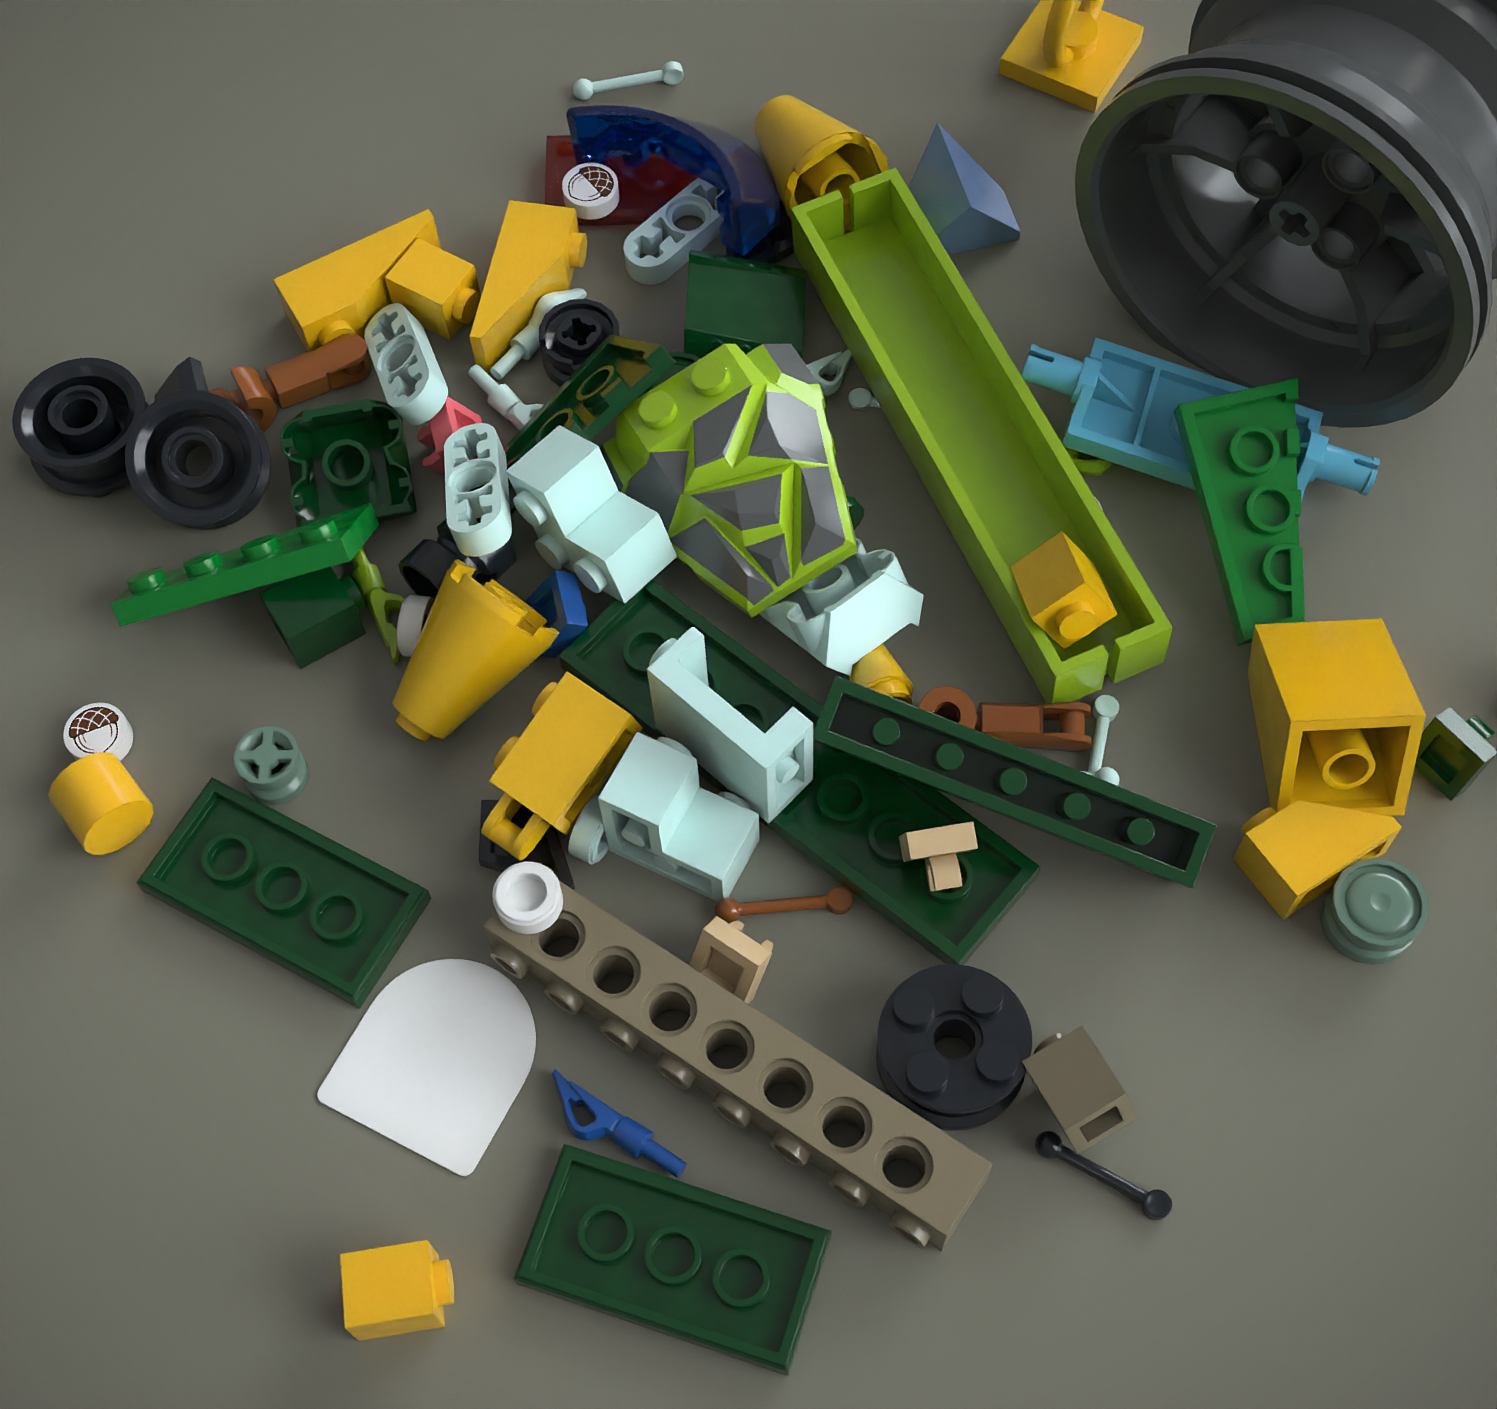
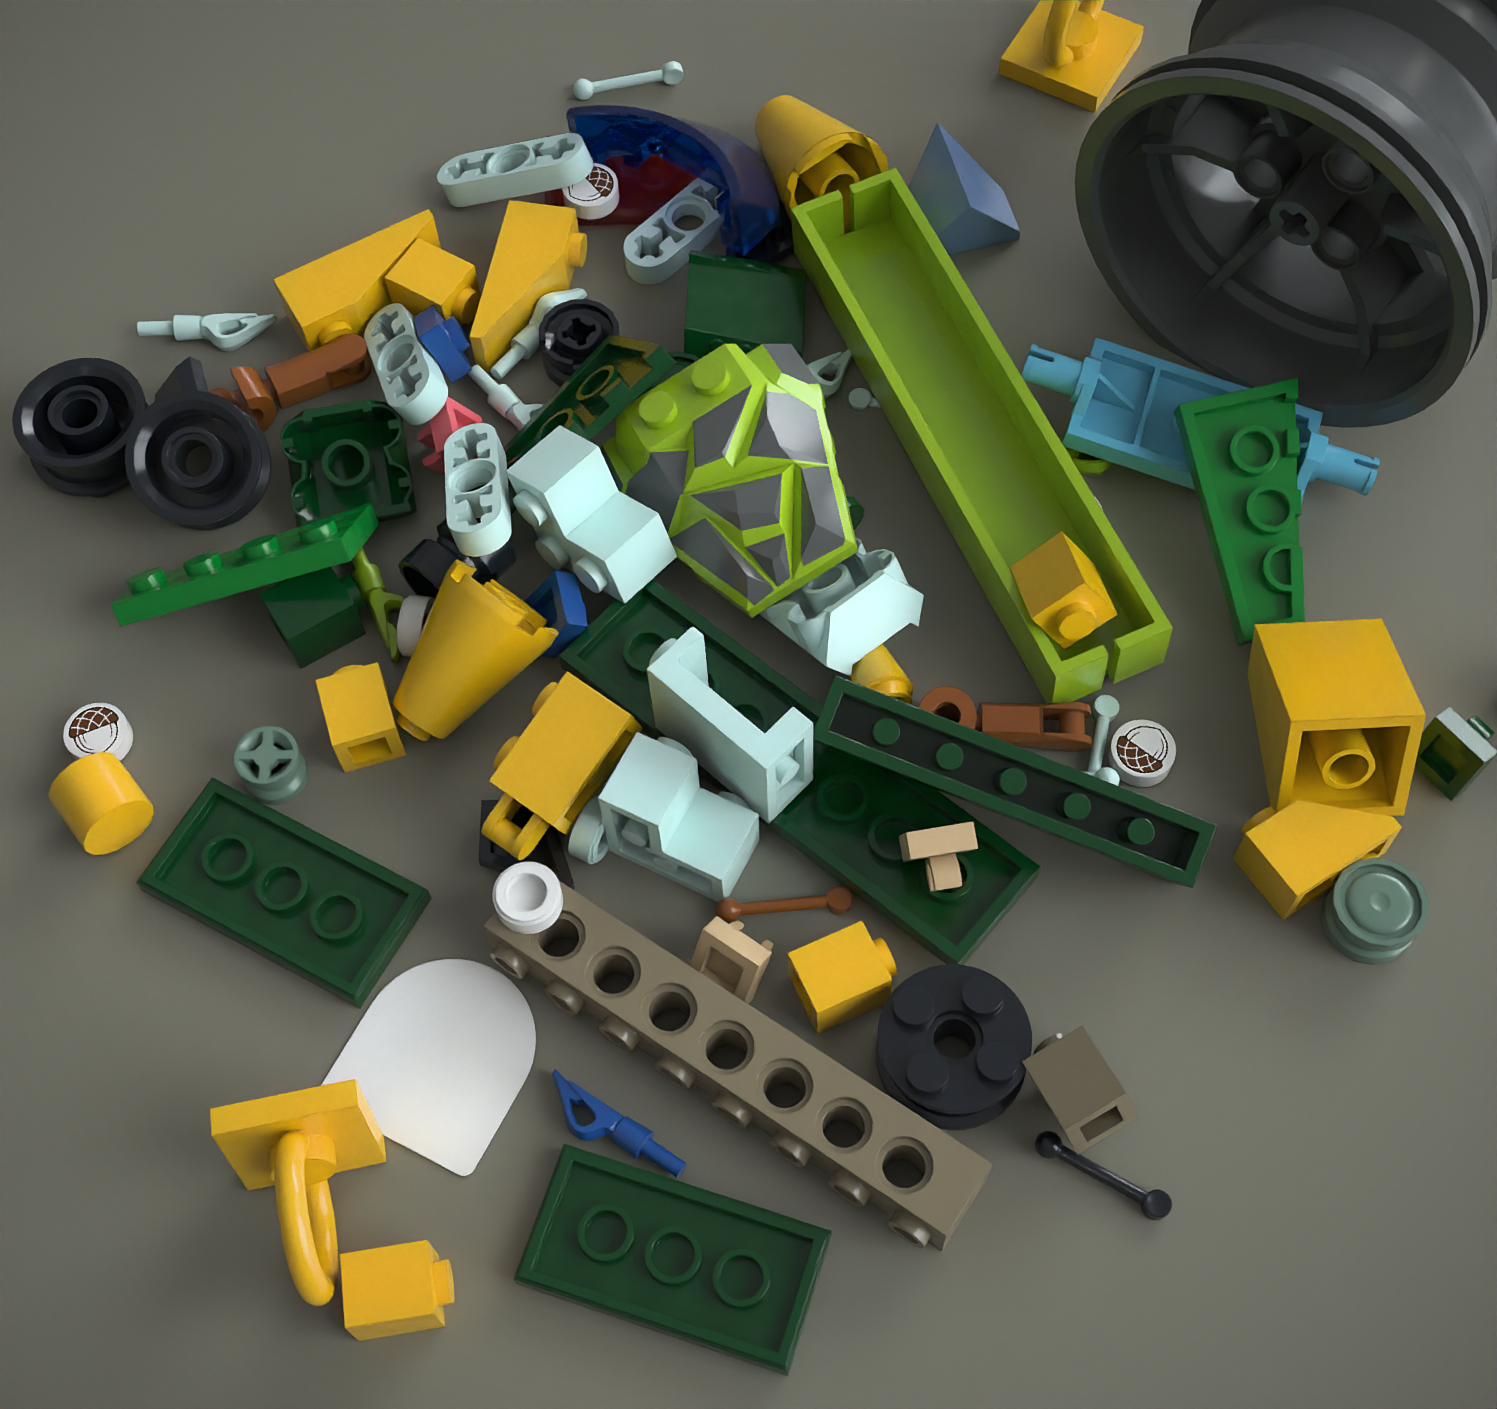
(224, 330): none -> light aqua hand
(296, 1146): none -> yellow tile
(360, 716): none -> yellow brick
(445, 342): none -> blue plate
(515, 170): none -> light aqua beam
(841, 976): none -> yellow brick
(1142, 753): none -> white tile

